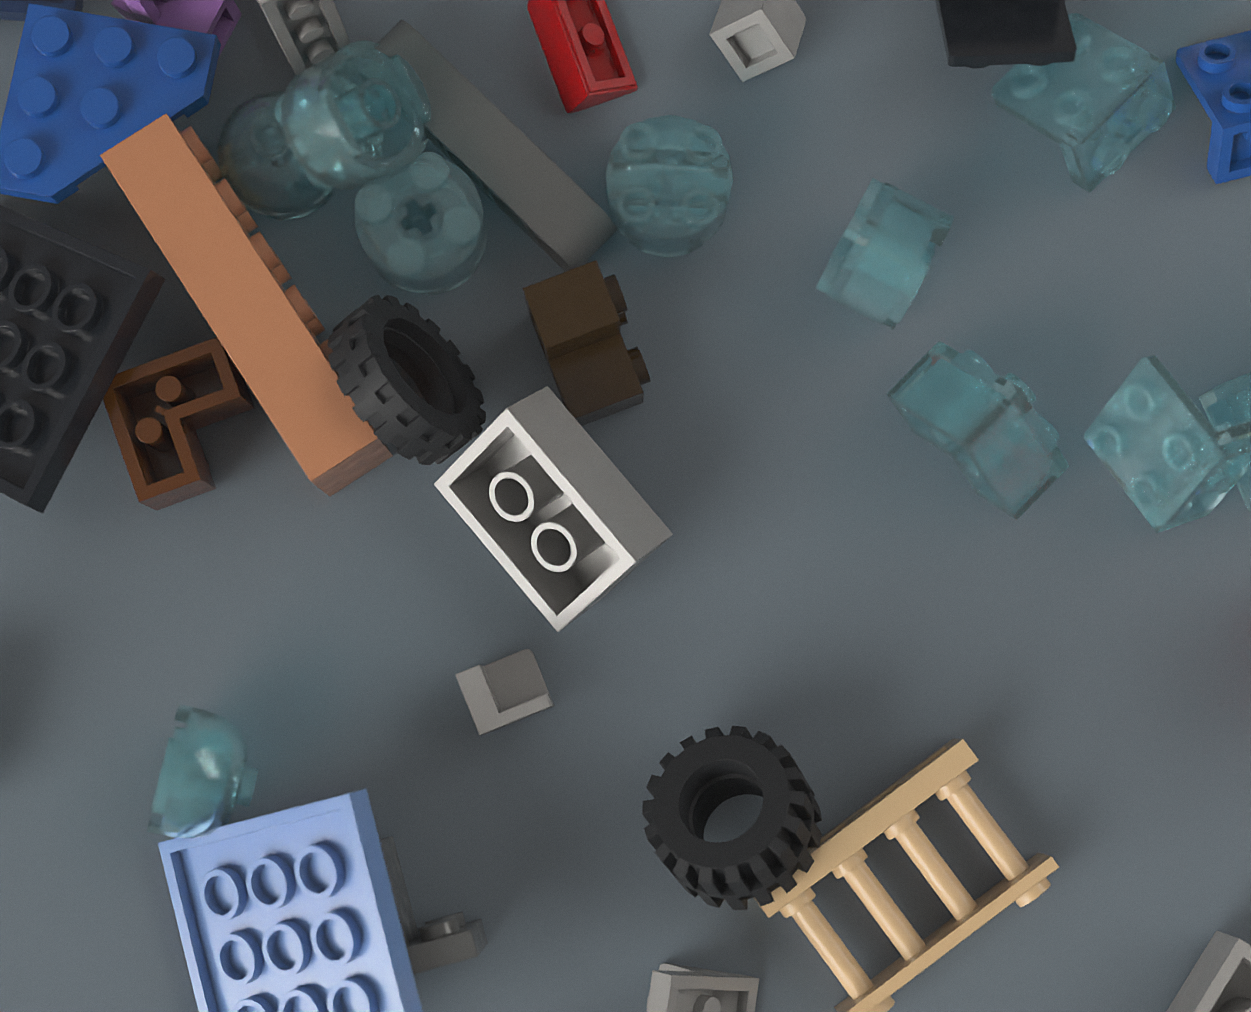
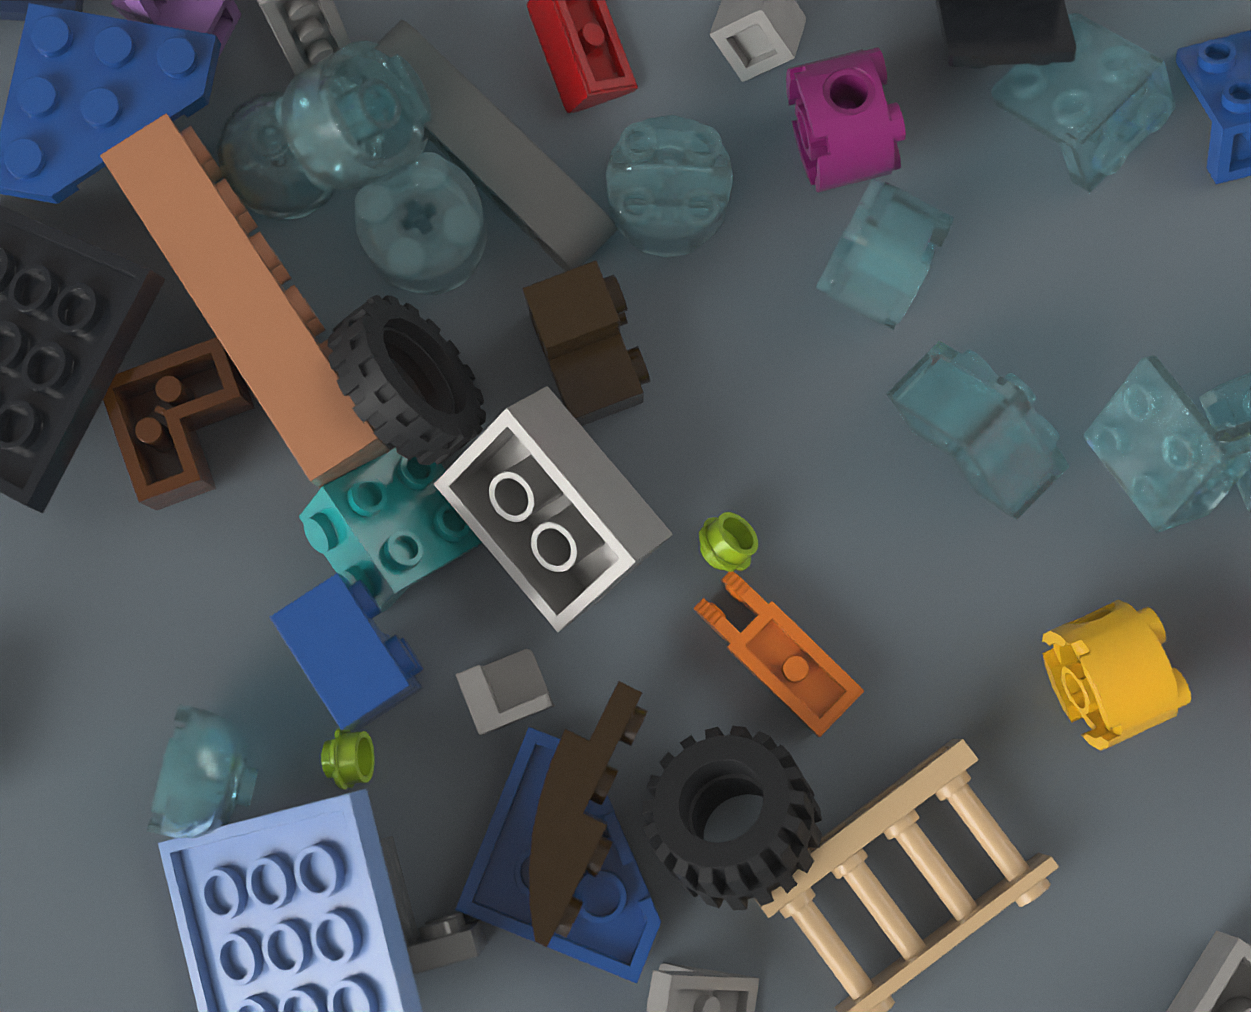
(346, 654): none -> blue brick
(348, 758): none -> lime plate
(387, 525): none -> teal bracket
(566, 836): none -> dark brown slope
(617, 911): none -> blue plate
(728, 542): none -> lime plate
(784, 658): none -> orange hinge
(844, 119): none -> magenta brick
(1114, 673): none -> yellow brick

